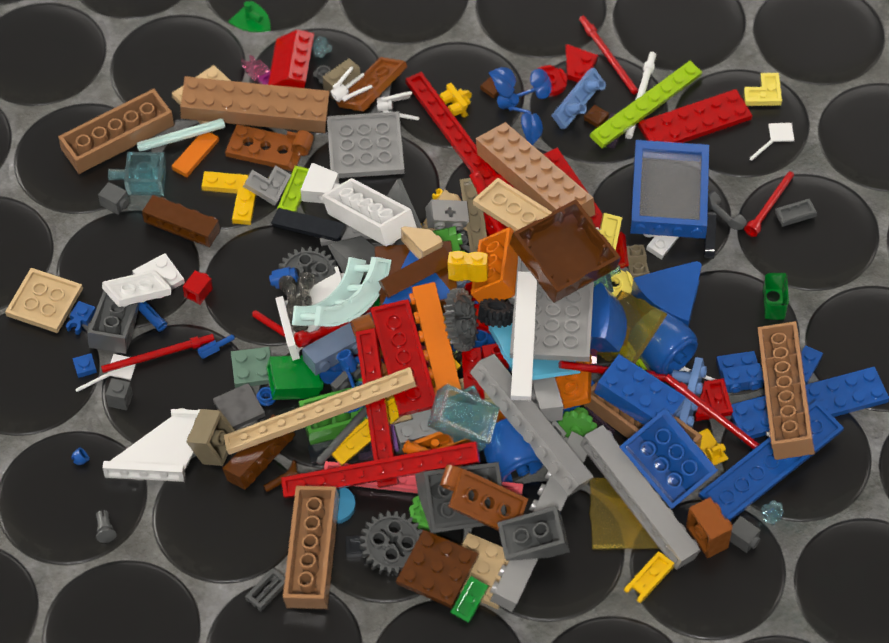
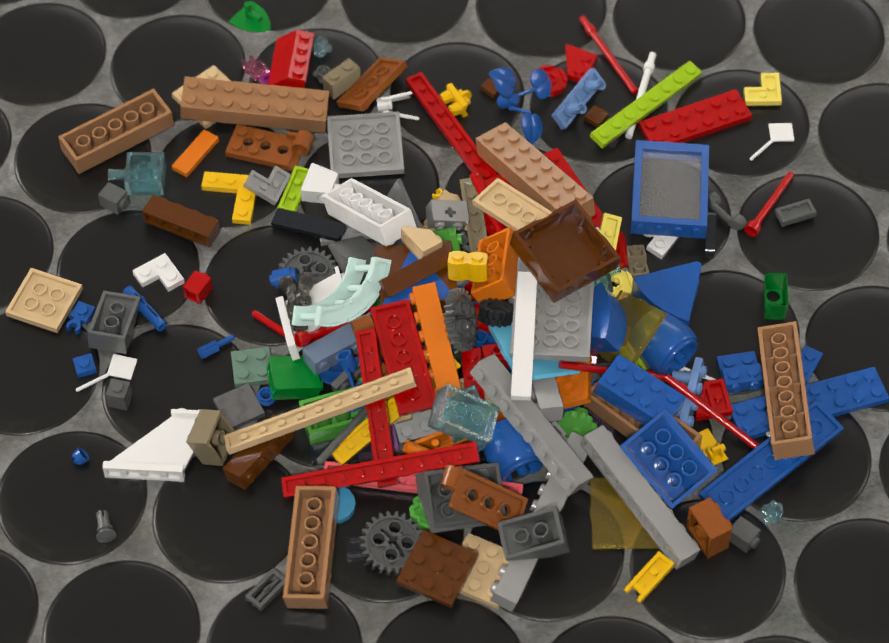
(136, 288): white plate -> none
(181, 135): light aqua axle -> none
(193, 343): red bar -> none
(277, 481): reddish brown piece -> none
(340, 91): white plant -> none
(470, 599): green plate -> none

